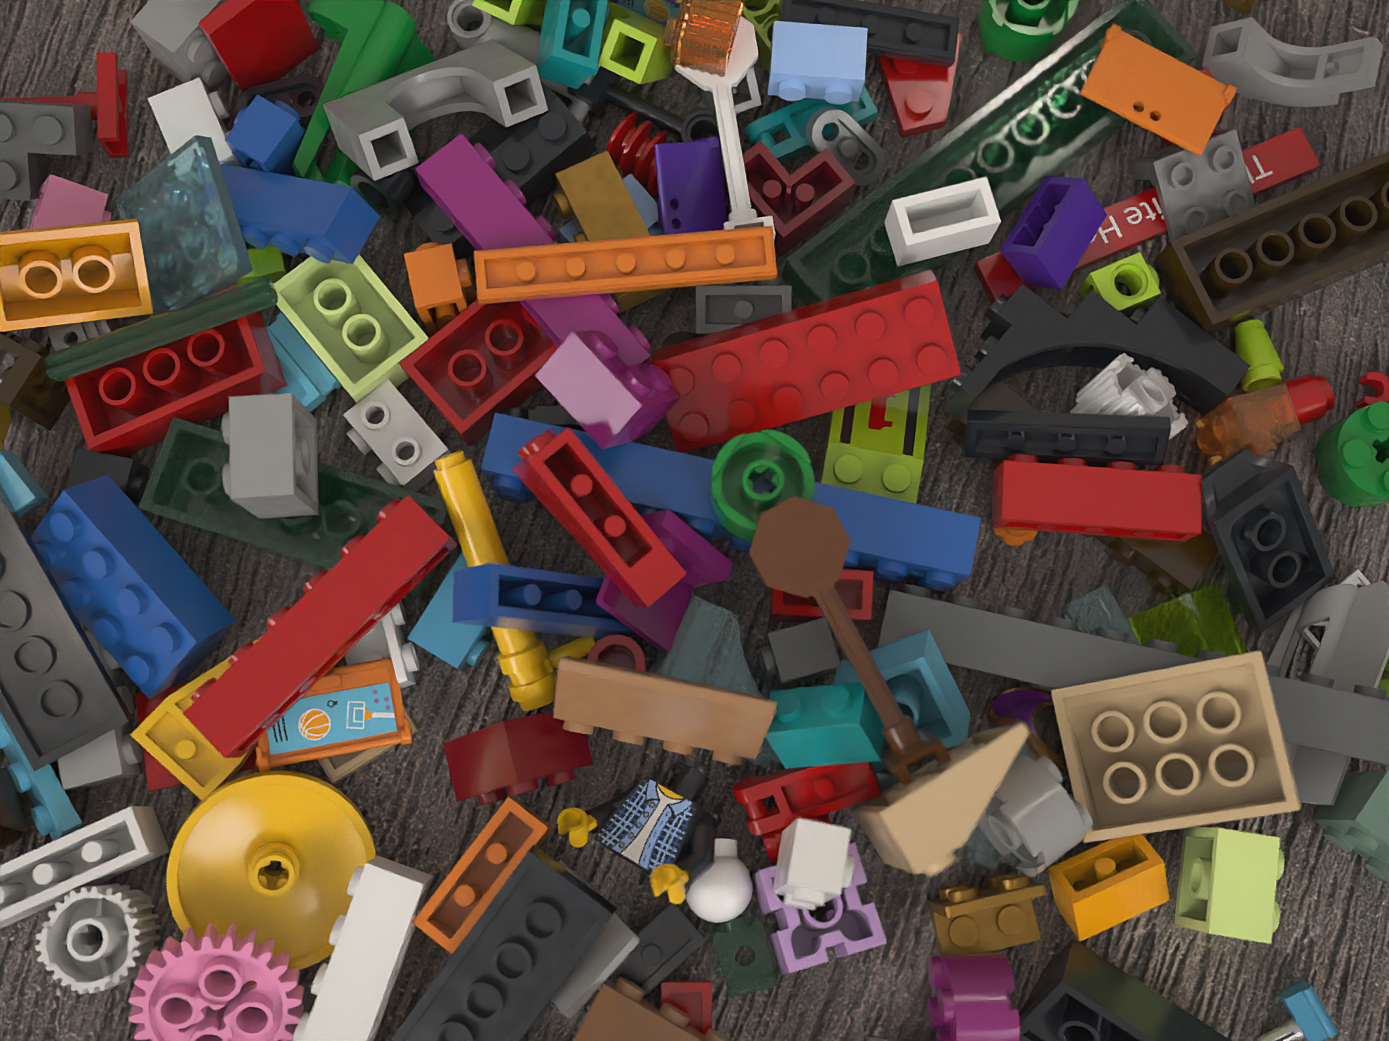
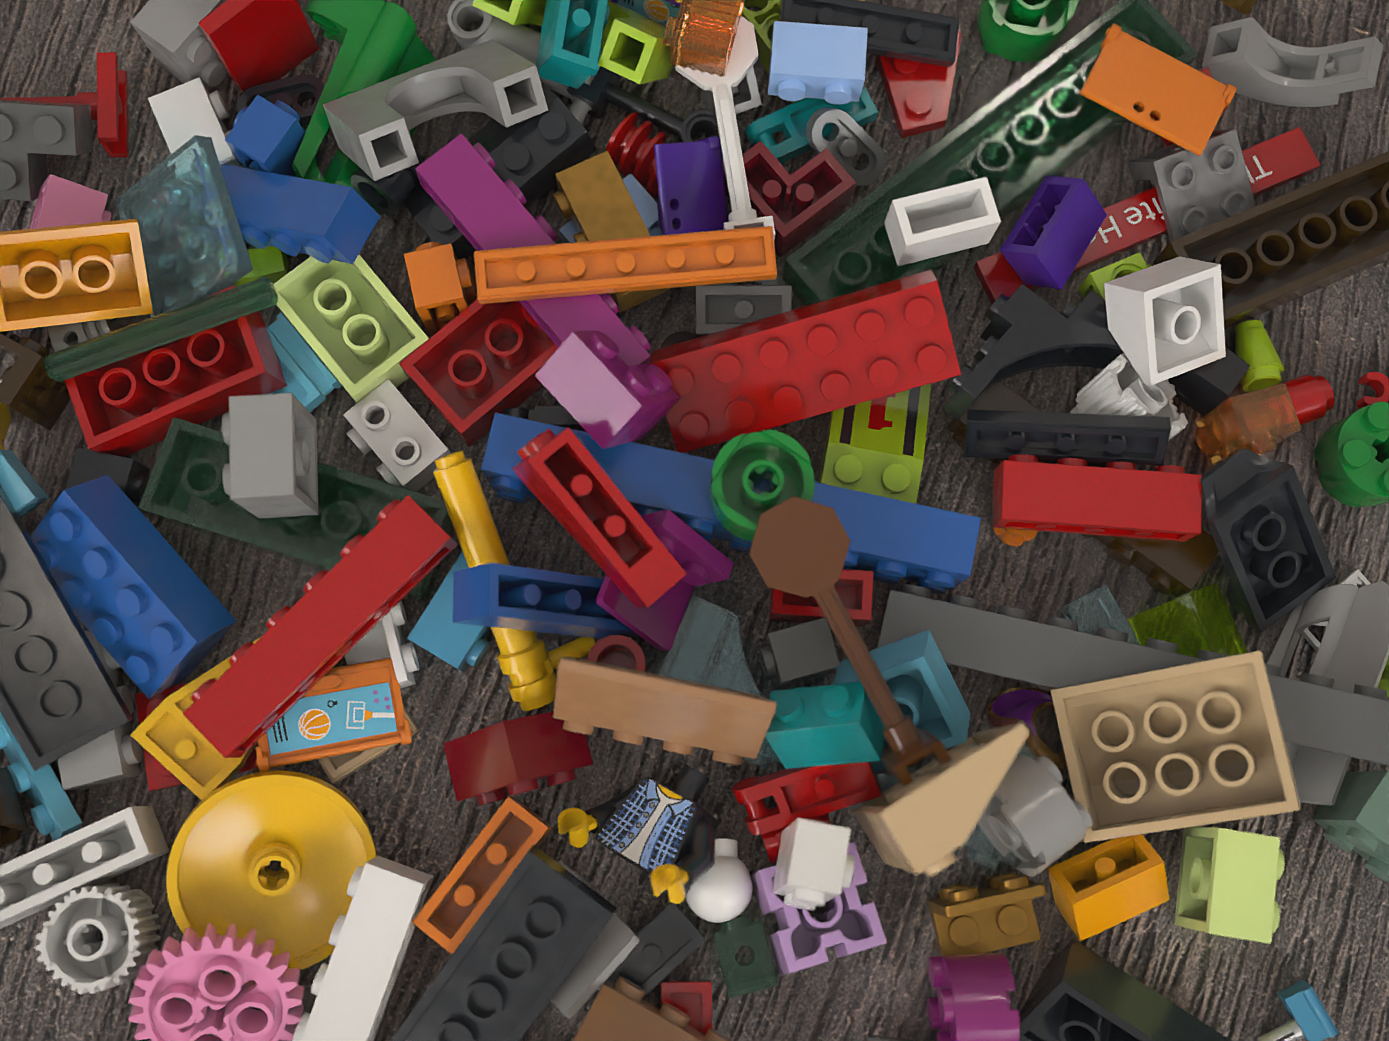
(1168, 317): none -> white slope

